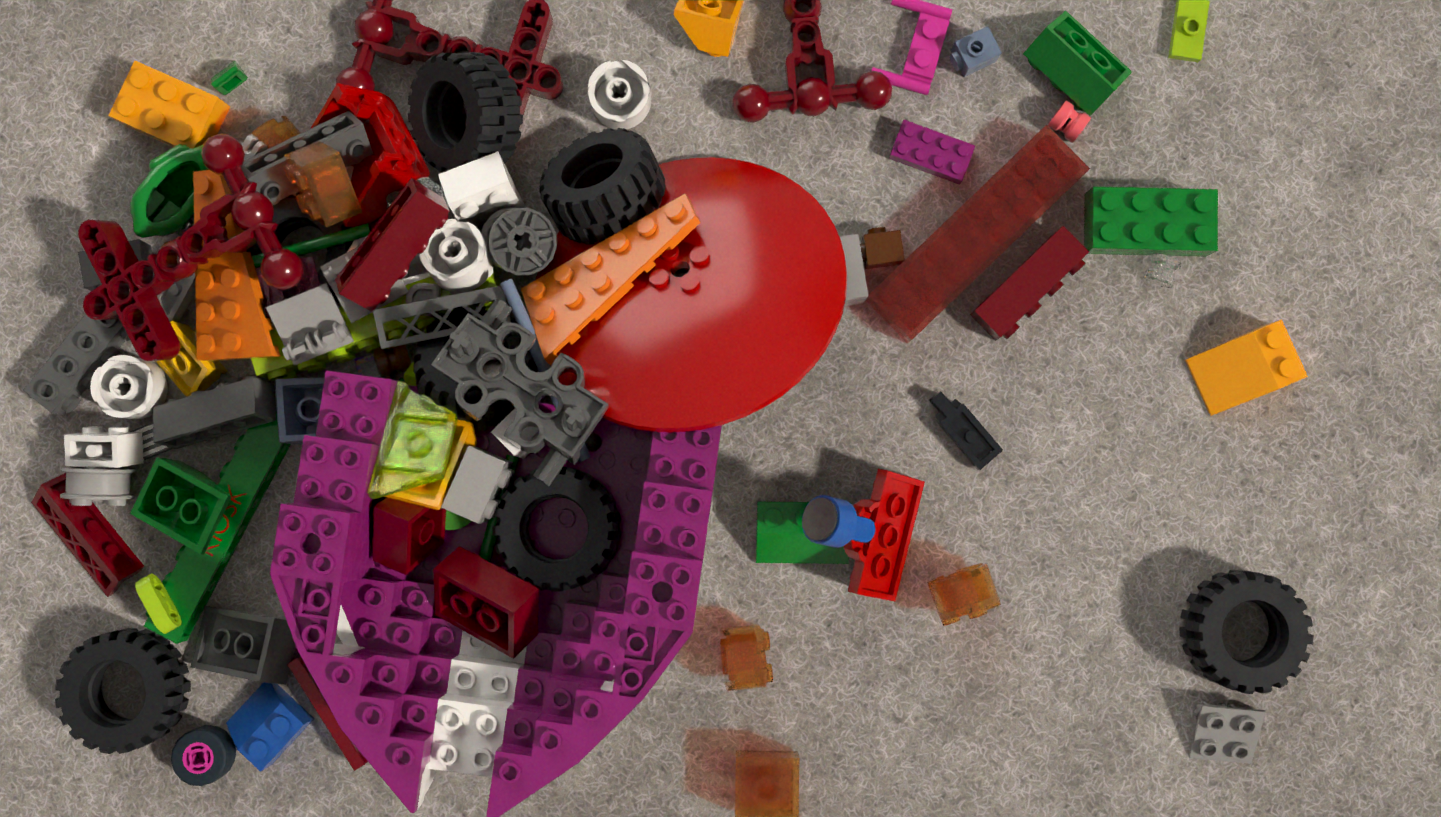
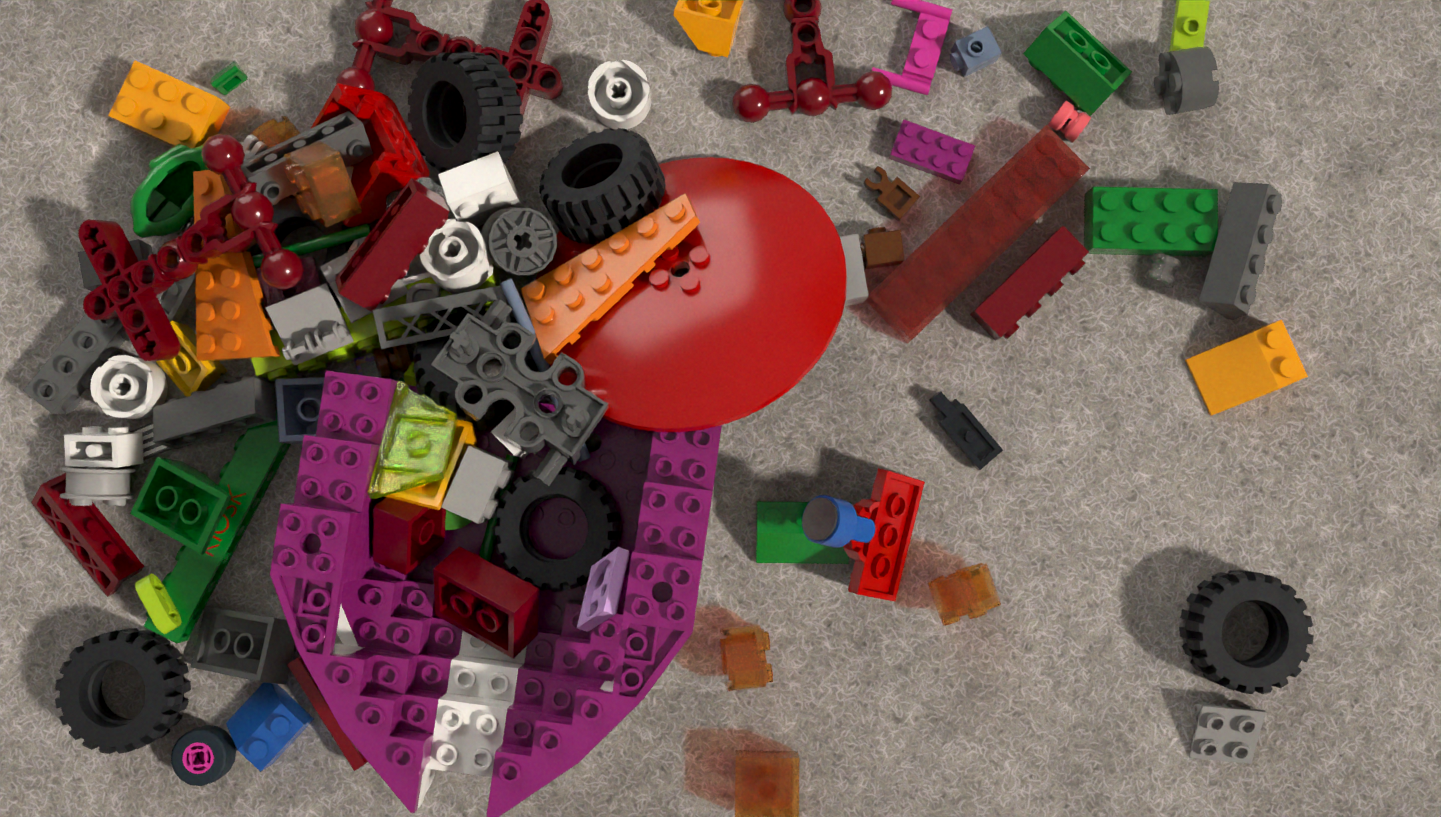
(603, 592): none -> lavender piece
(895, 196): none -> reddish brown plate
(1187, 80): none -> dark grey brick
(1241, 249): none -> dark grey slope

